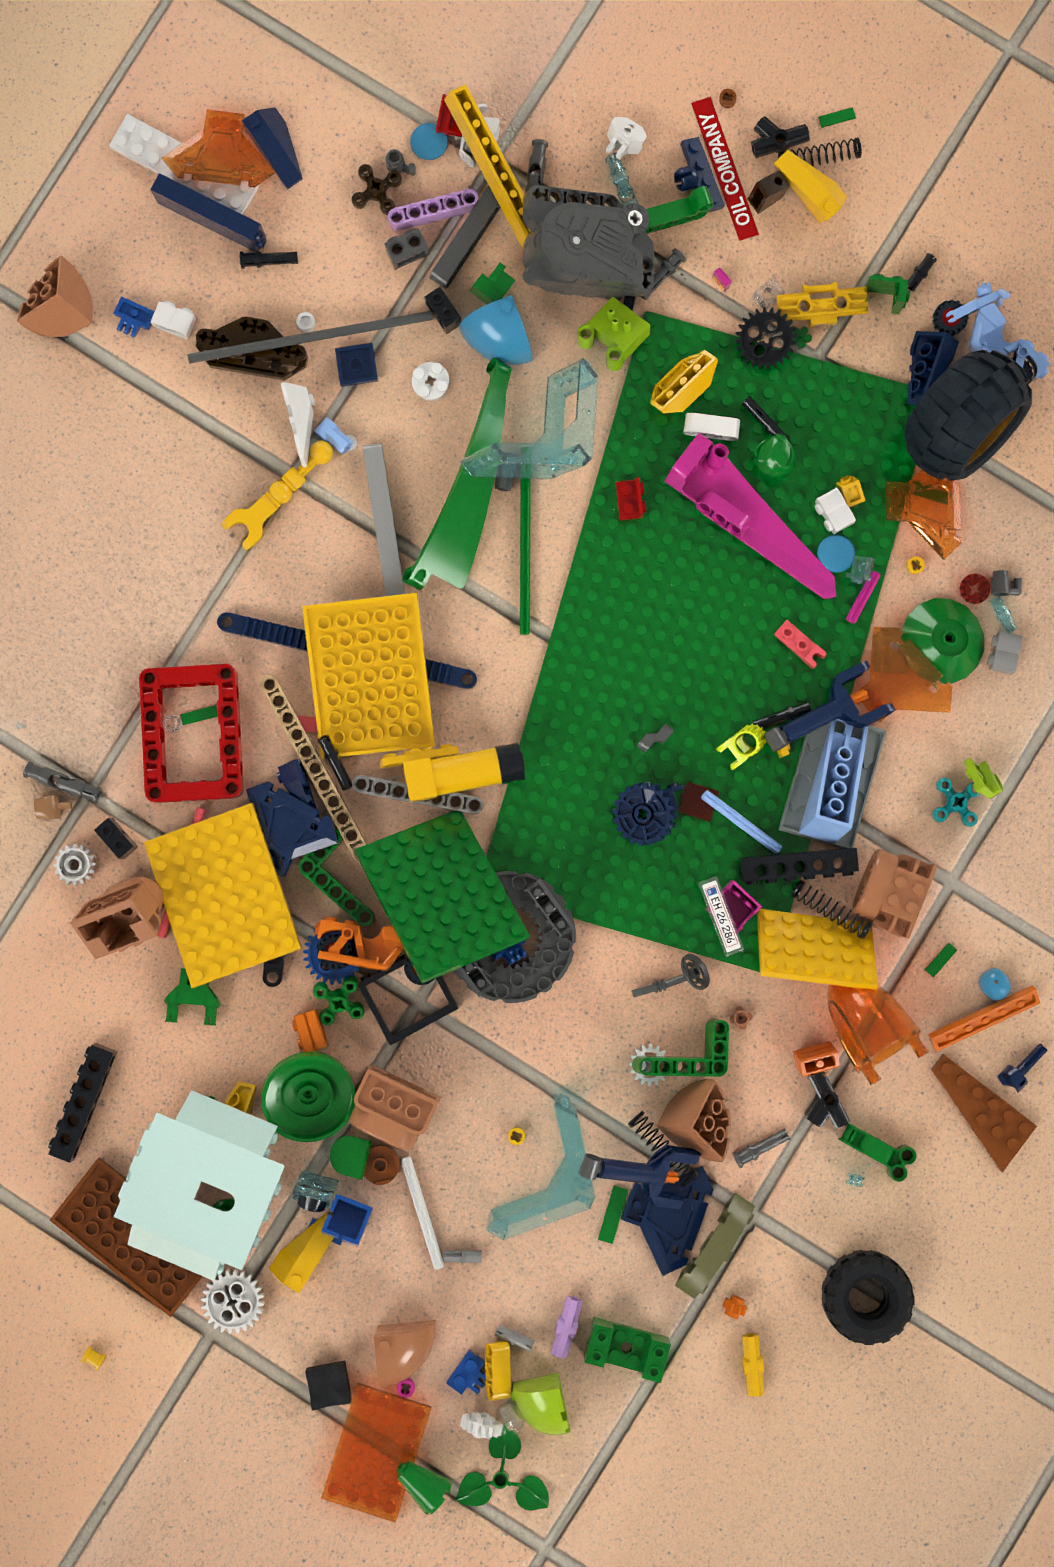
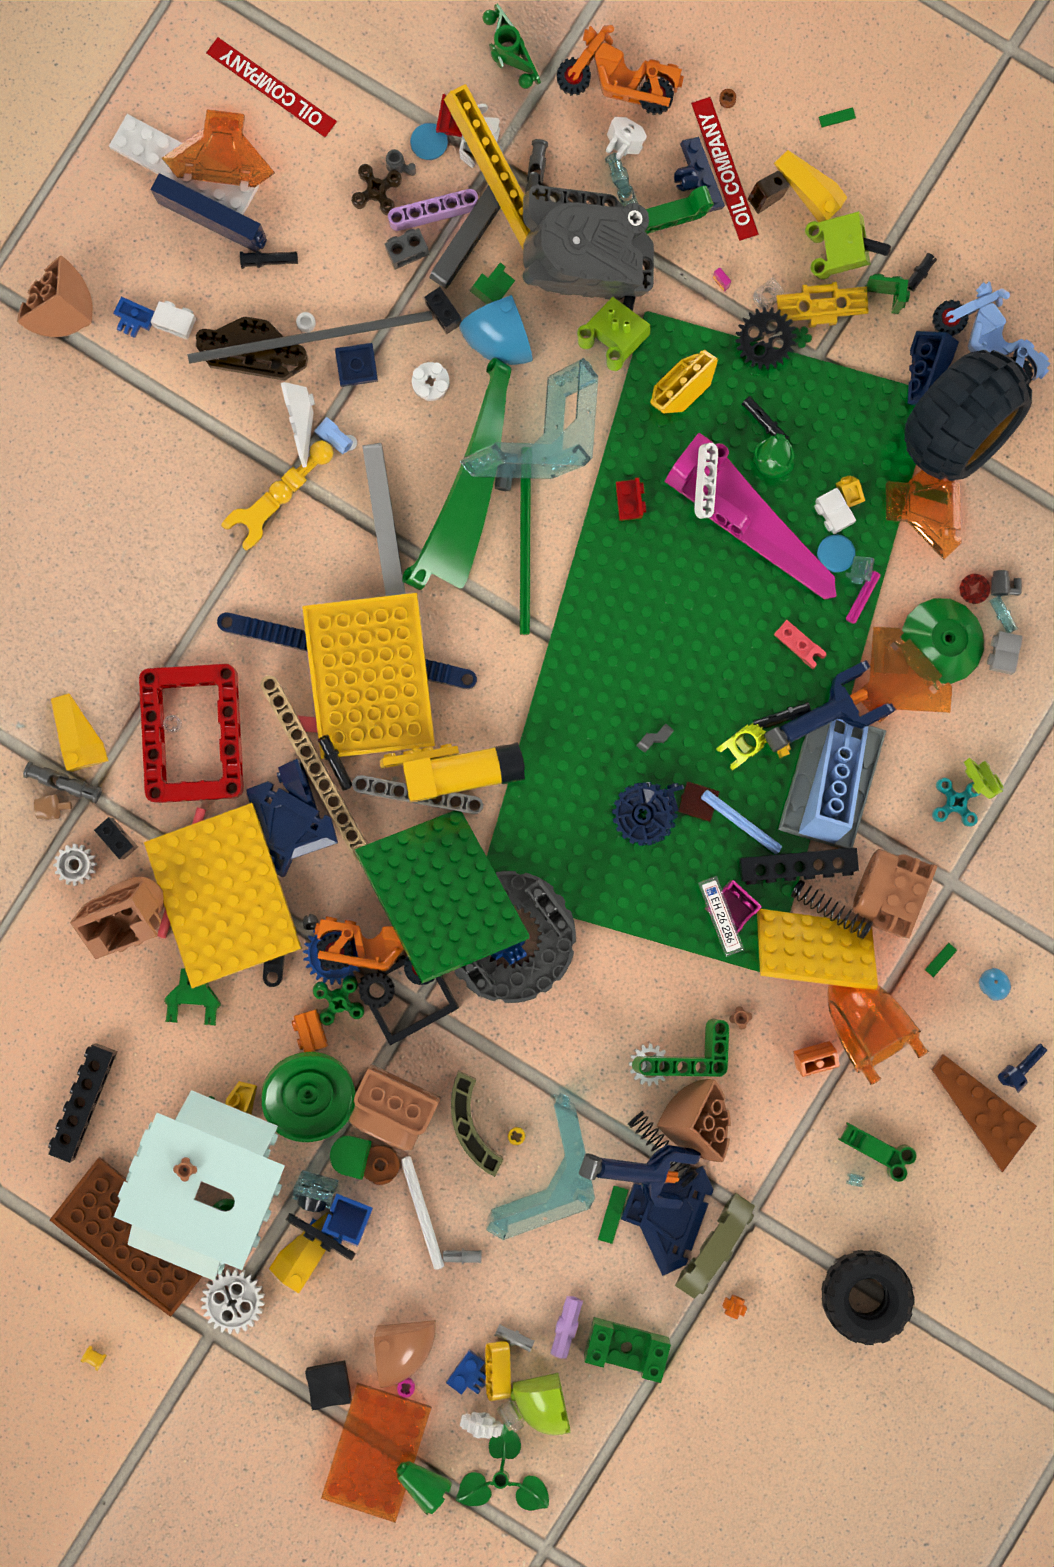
(76, 736): none -> yellow wedge
(179, 1169): none -> nougat plate
(199, 715): green window -> none
(271, 87): none -> red sticker
(273, 140): dark blue wedge -> none
(309, 922): none -> dark grey hinge
(326, 1242): none -> black plate
(333, 882): green beam -> none
(368, 998): none -> black tyre
(464, 1127): none -> olive brick
(510, 55): none -> green piece
(615, 77): none -> orange piece
(667, 268): dark grey pin -> none
(689, 975): dark grey dish -> none
(703, 479): none -> white beam
(712, 426): white beam -> none
(753, 1151): dark grey pin -> none
(753, 1365): yellow piece -> none
(771, 133): black piece -> none
(821, 1109): black piece -> none
(844, 244): none -> lime piece
(856, 142): black piece -> none
(921, 564): yellow bush -> none
(984, 1018): orange plate -> none

